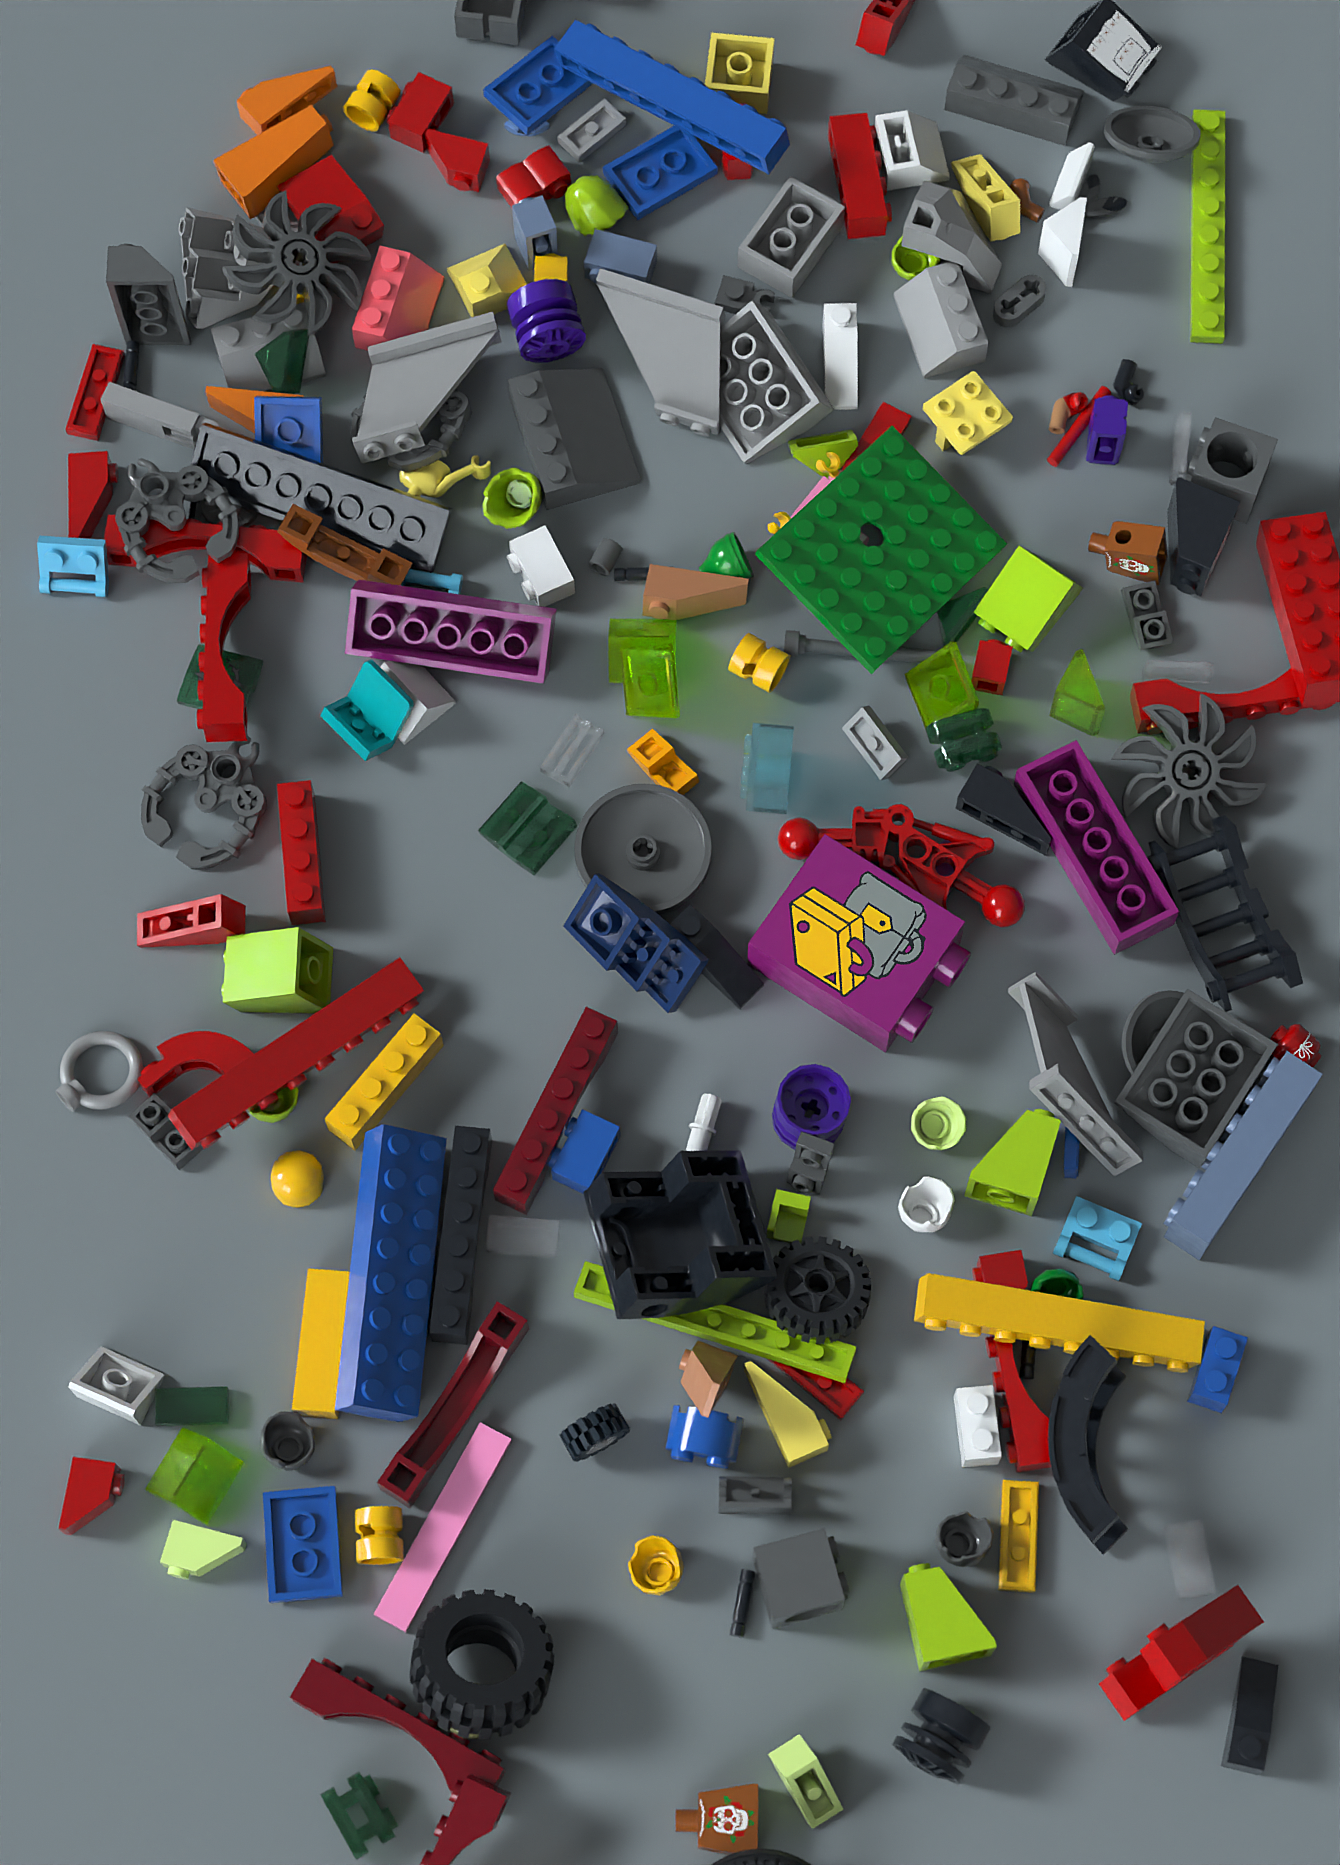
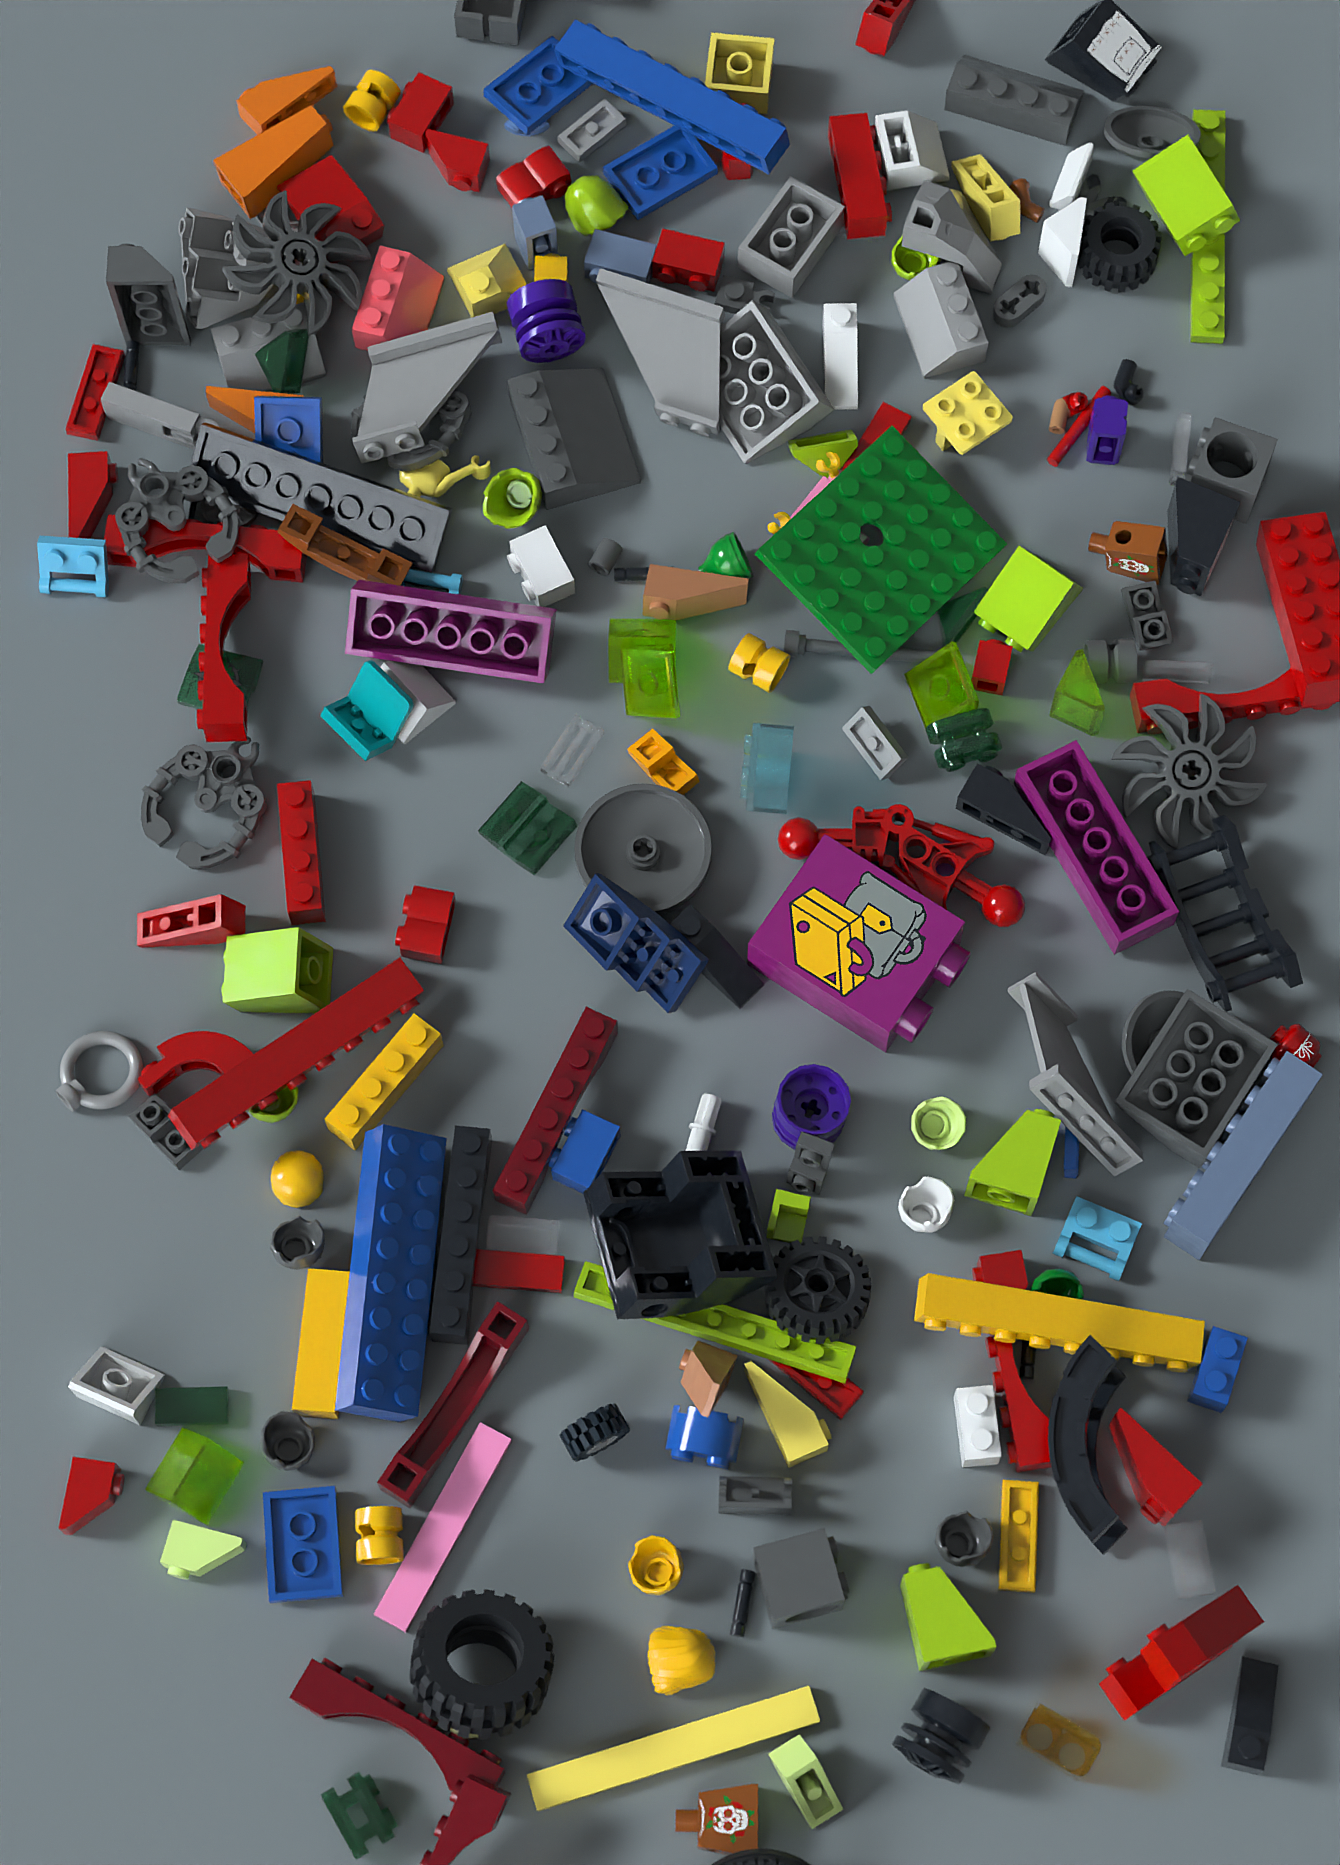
(298, 1243): none -> dark grey hair
(426, 925): none -> red brick
(519, 1271): none -> red tile
(673, 1748): none -> light yellow tile
(679, 1658): none -> yellow hair
(688, 260): none -> red brick
(1057, 1724): none -> clear yellow piece
(1112, 660): none -> dark grey wheel
(1125, 225): none -> black tyre
(1154, 1474): none -> red slope
(1186, 195): none -> lime slope

